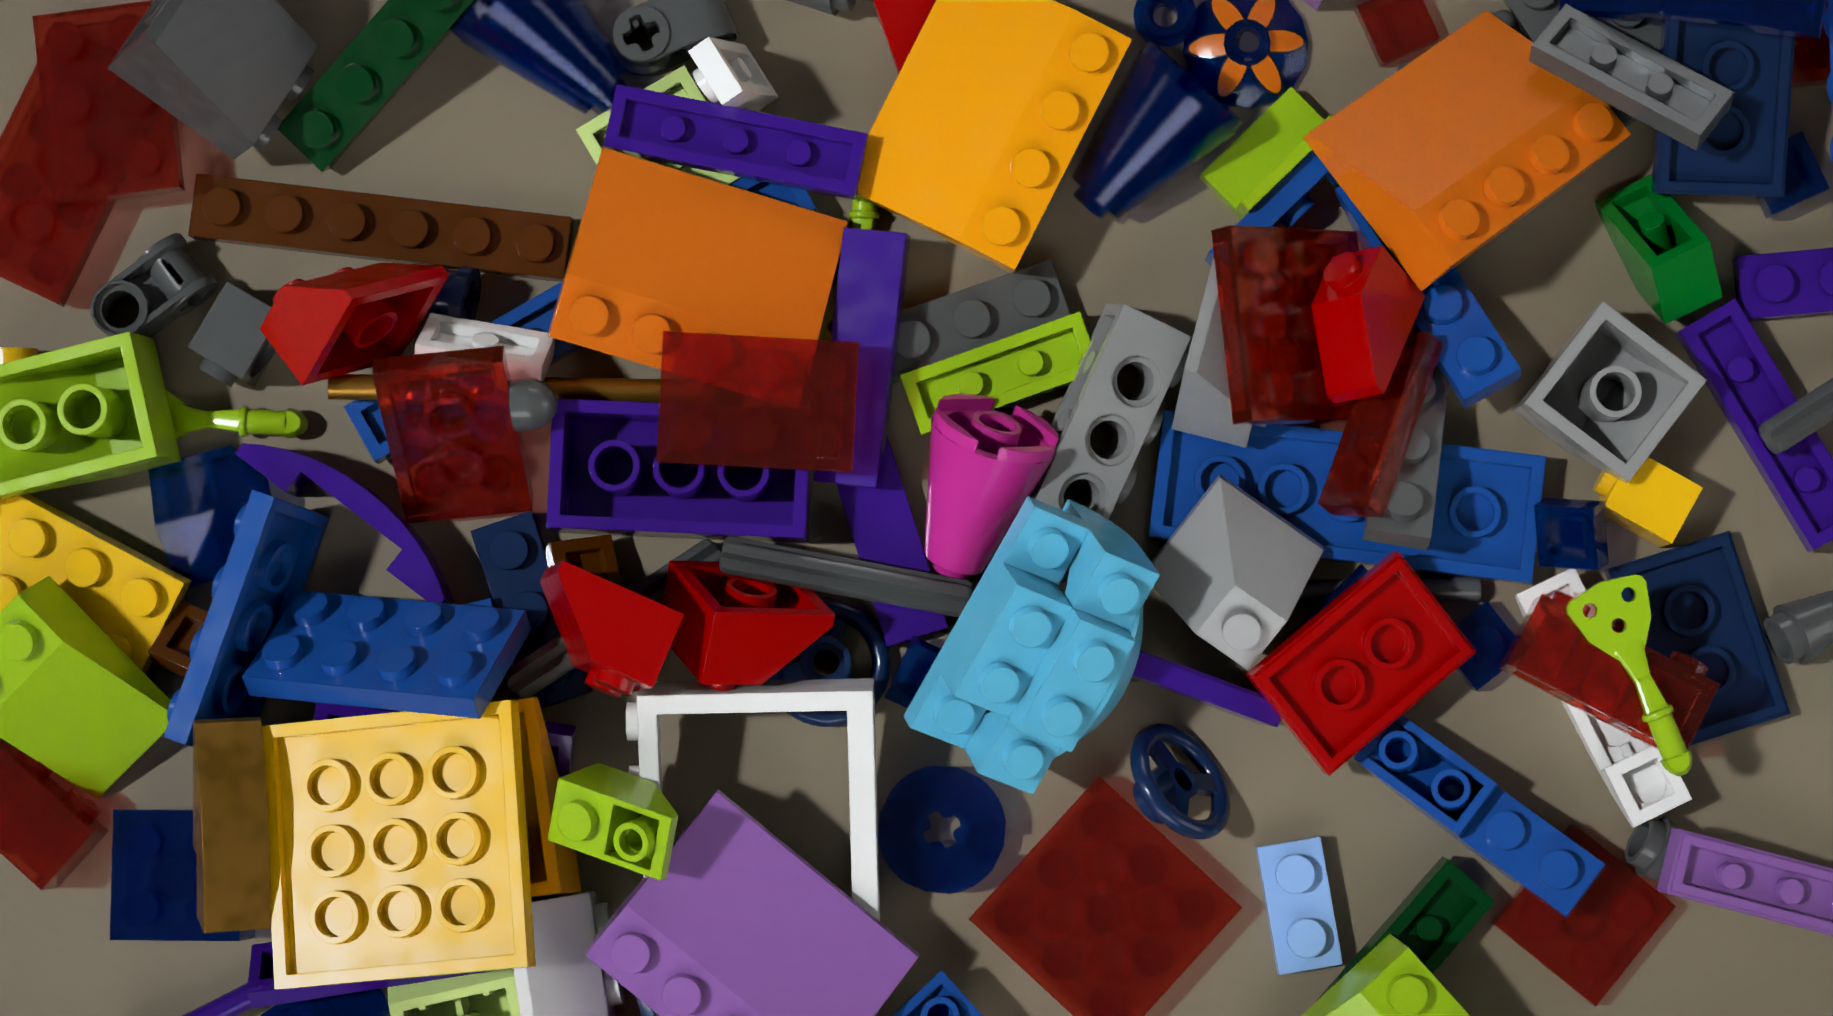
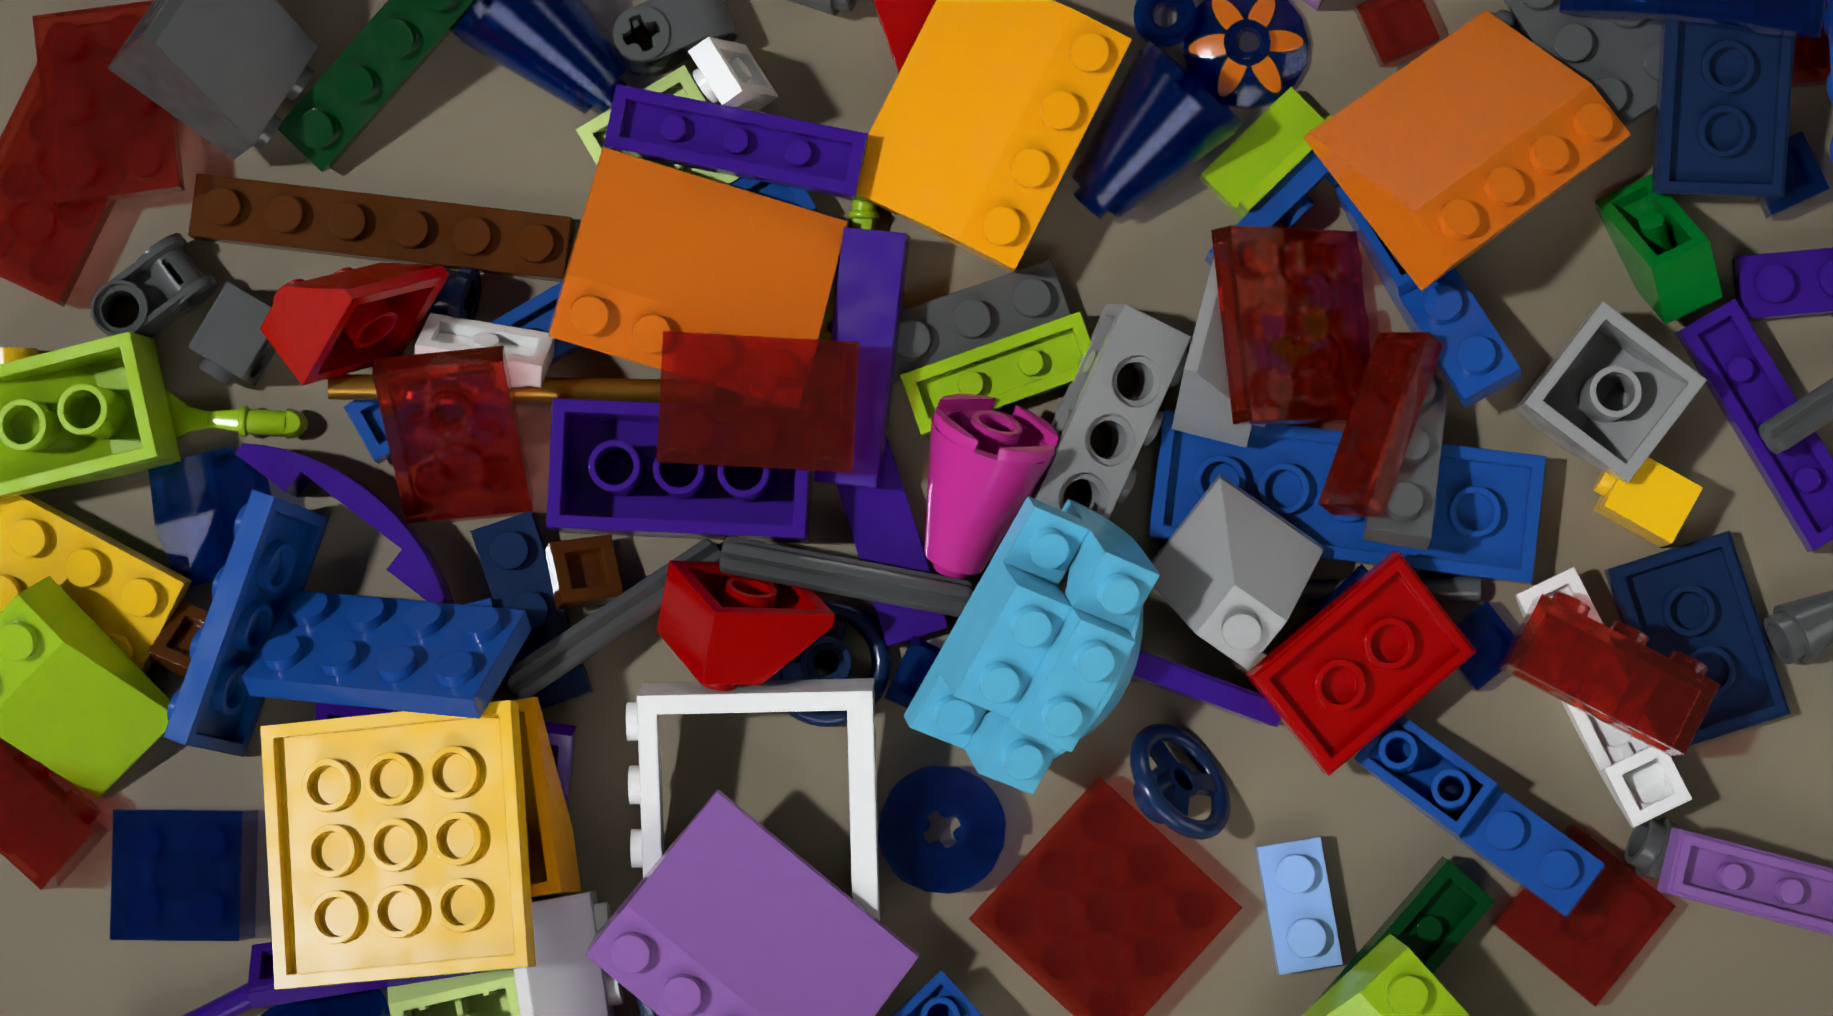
(231, 825): pearl gold slope -> none
(531, 404): dark grey hinge -> none
(609, 629): red slope -> none
(615, 819): lime slope -> none
(1363, 322): red slope -> none
(1571, 533): clear blue plate -> none
(1629, 650): lime piece -> none
(1631, 76): dark grey plate -> none

